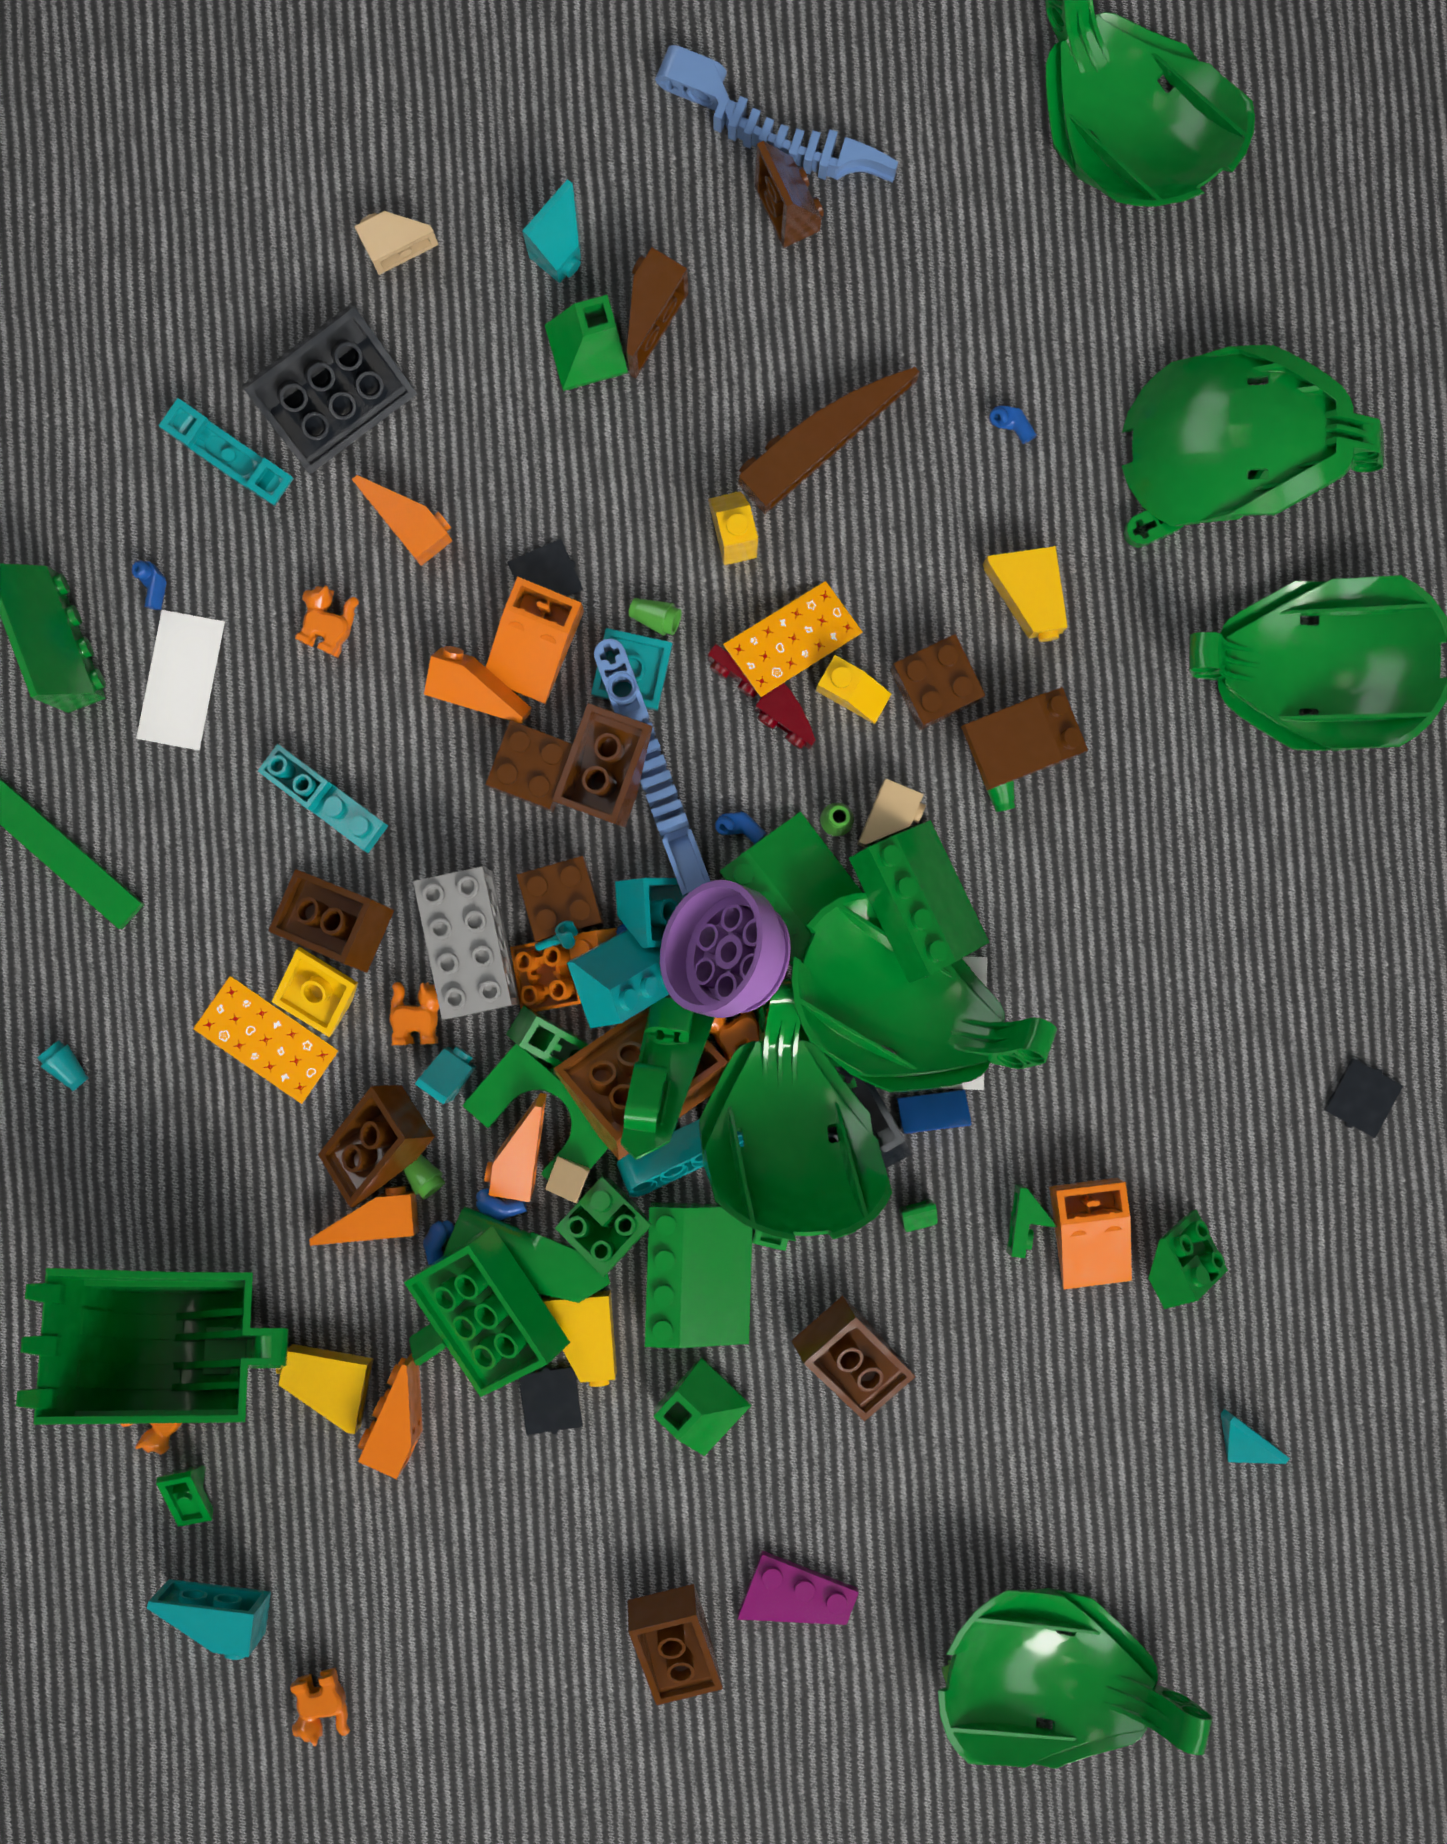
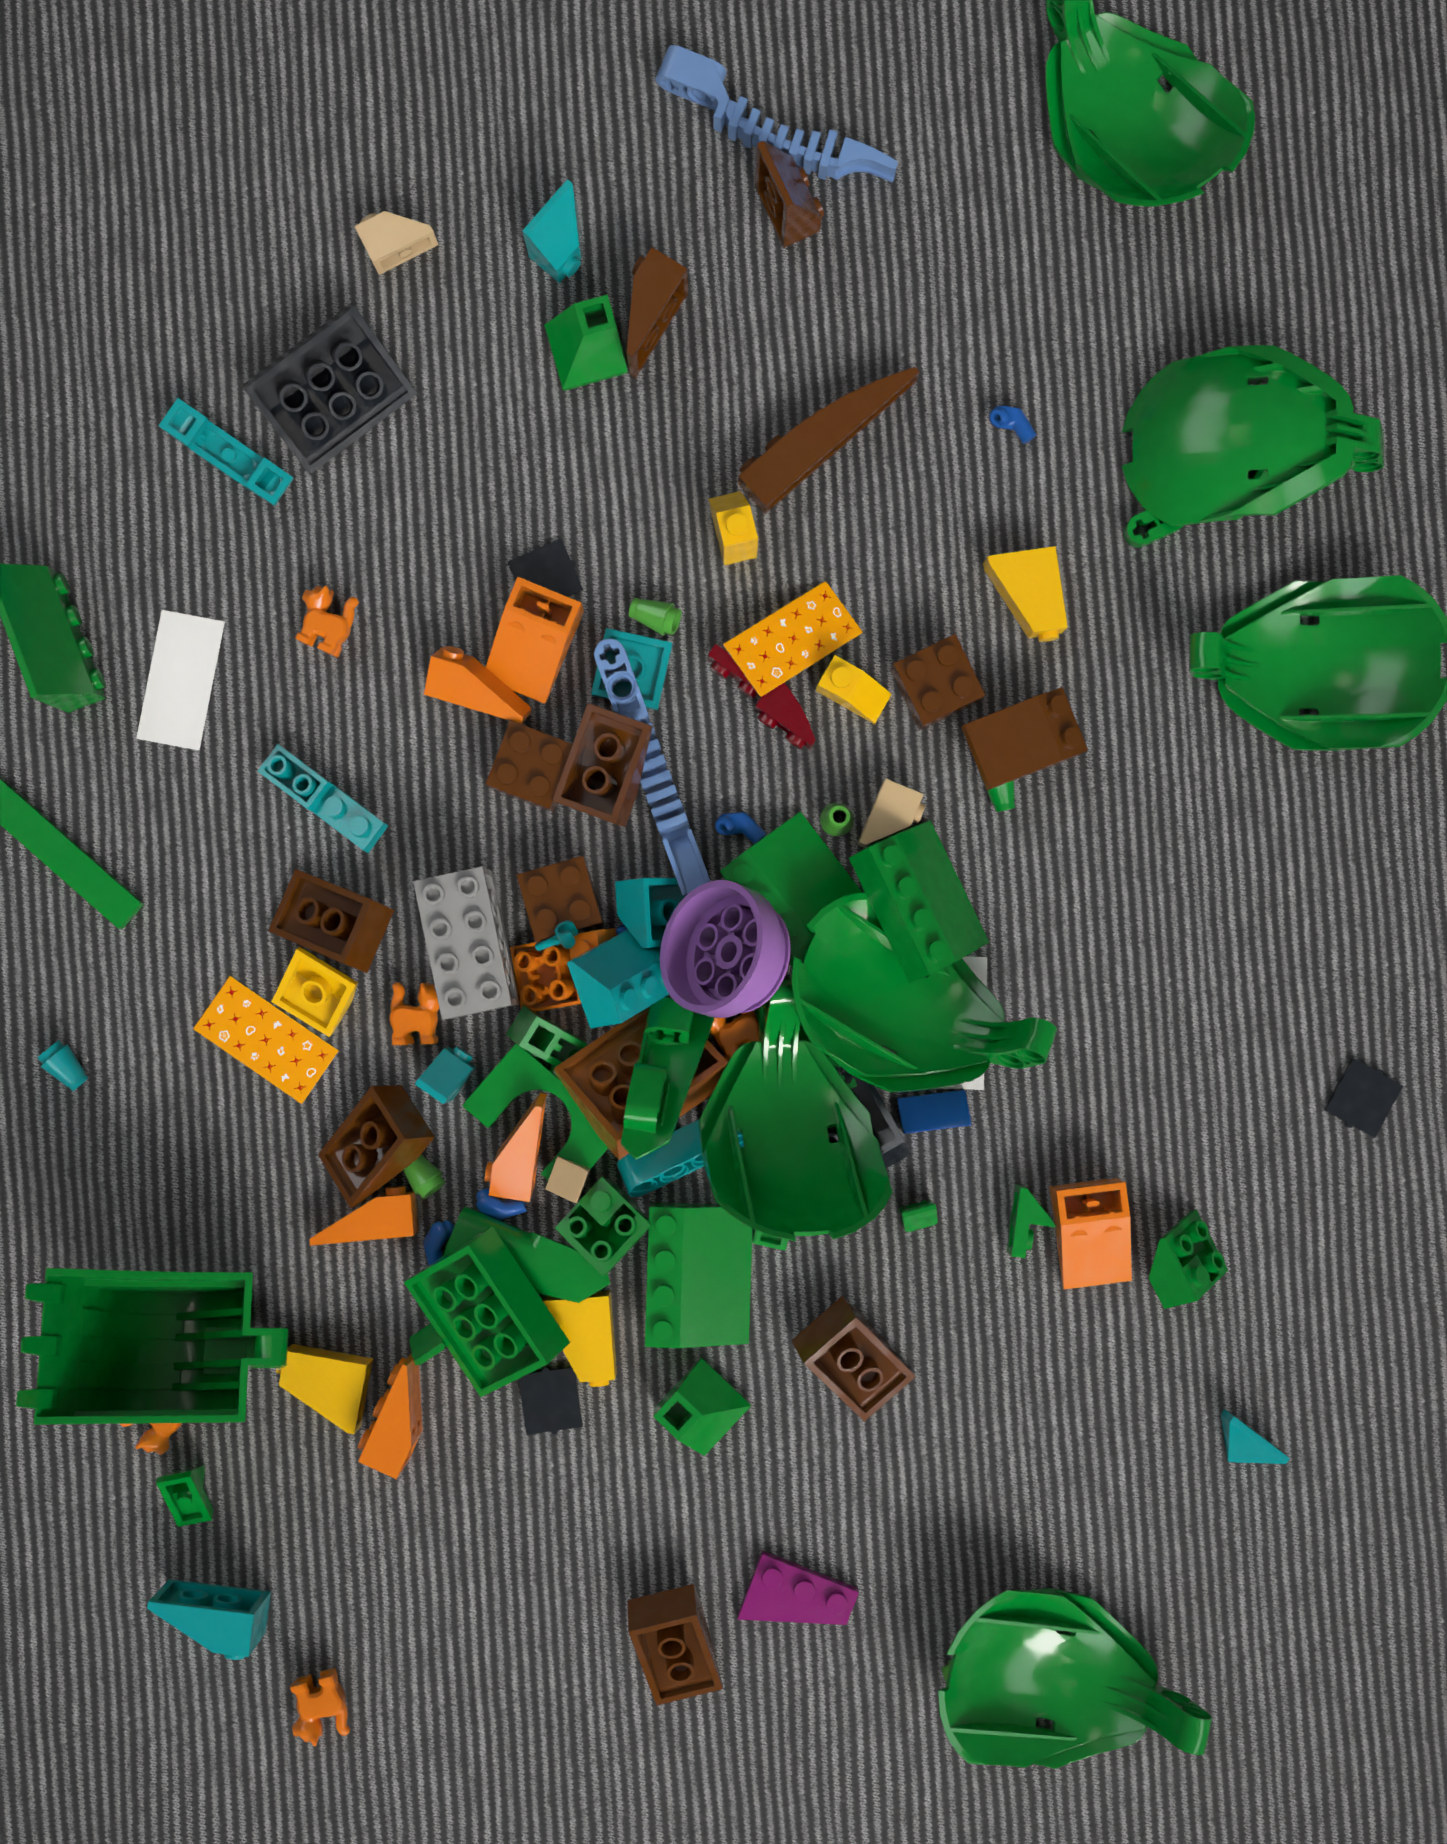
(153, 581): blue arm -> none
(409, 520): orange slope -> none

